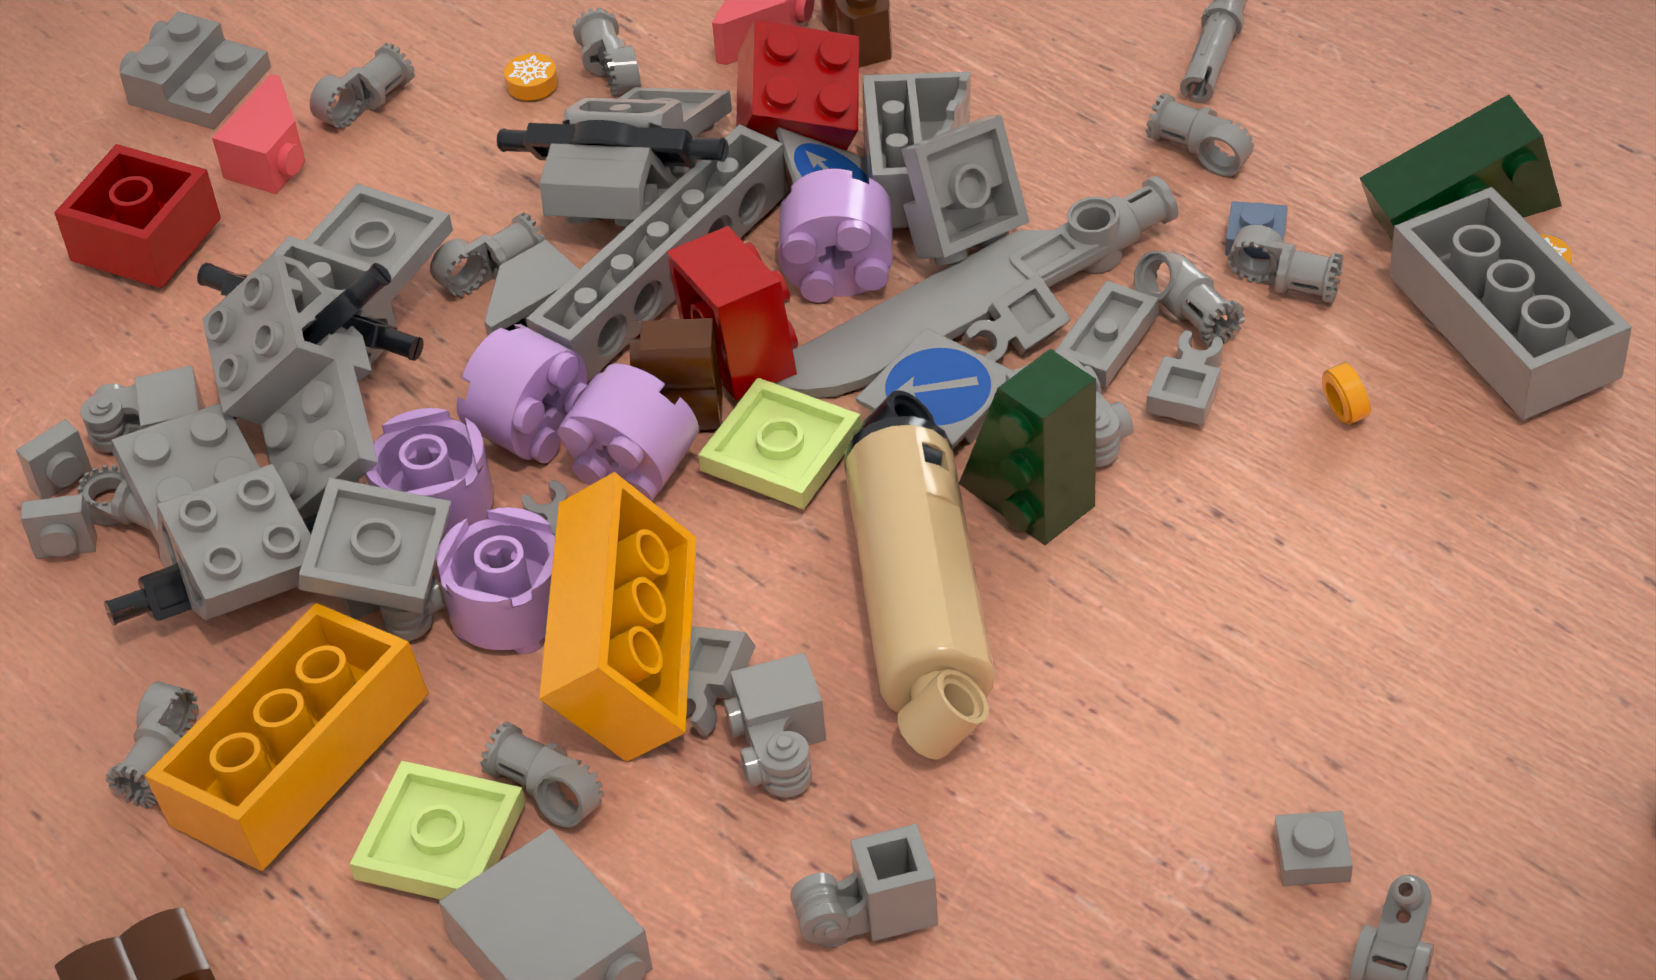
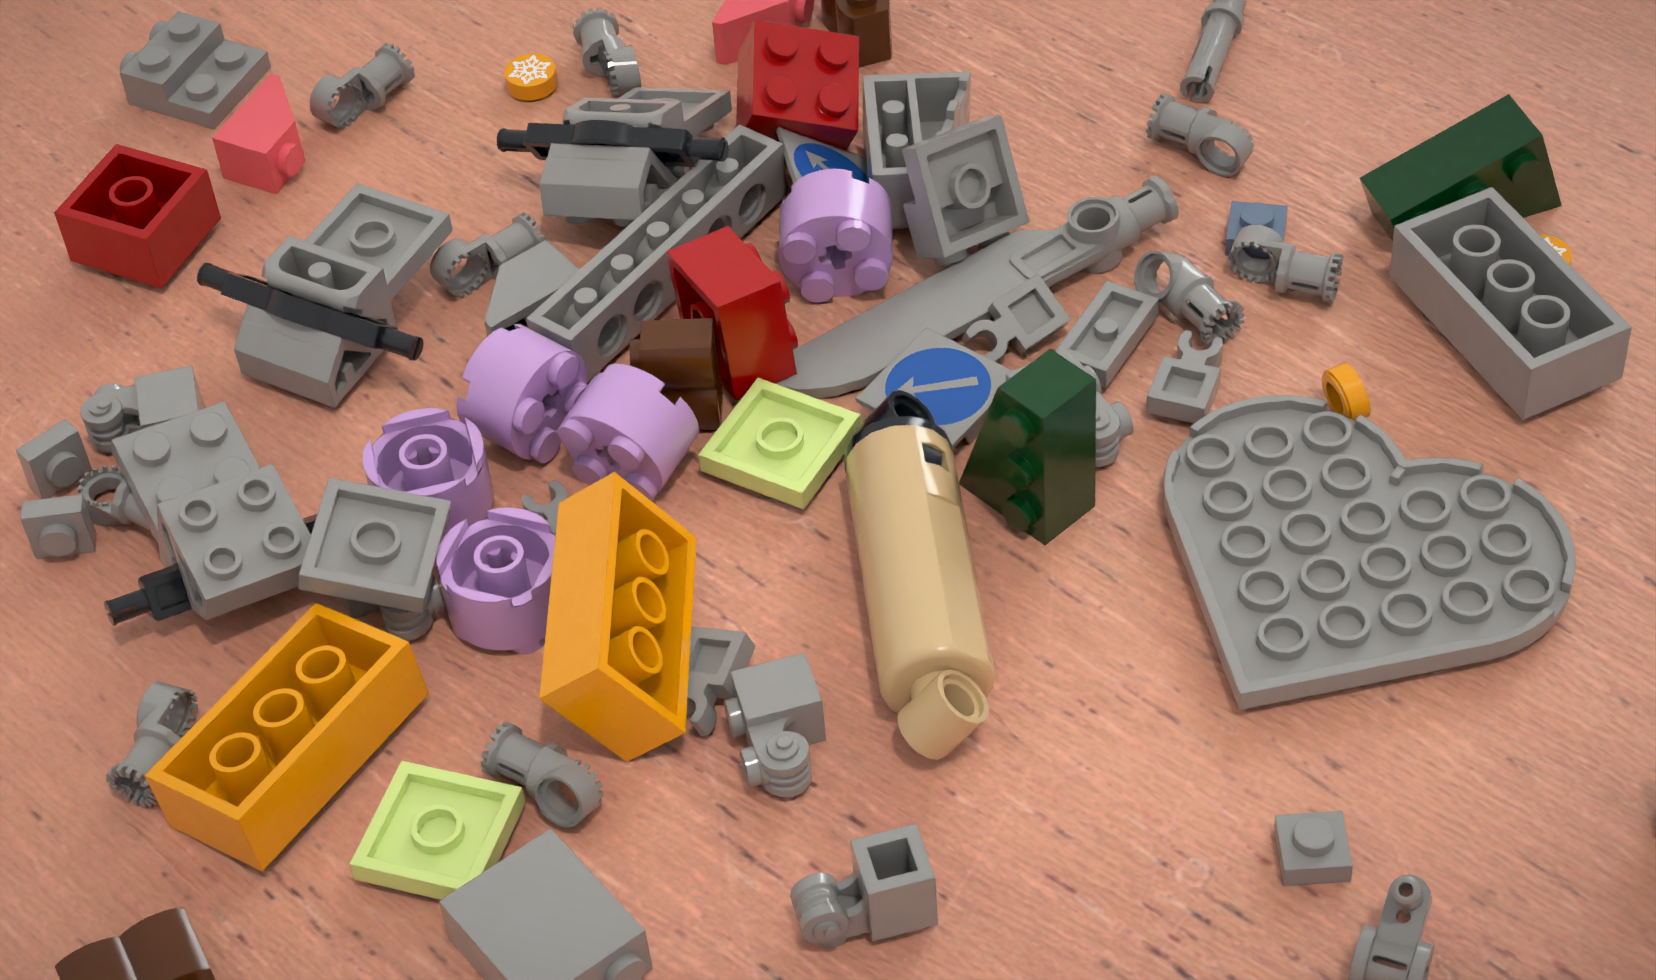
(297, 372): light grey piece -> none
(1346, 562): none -> light grey plate

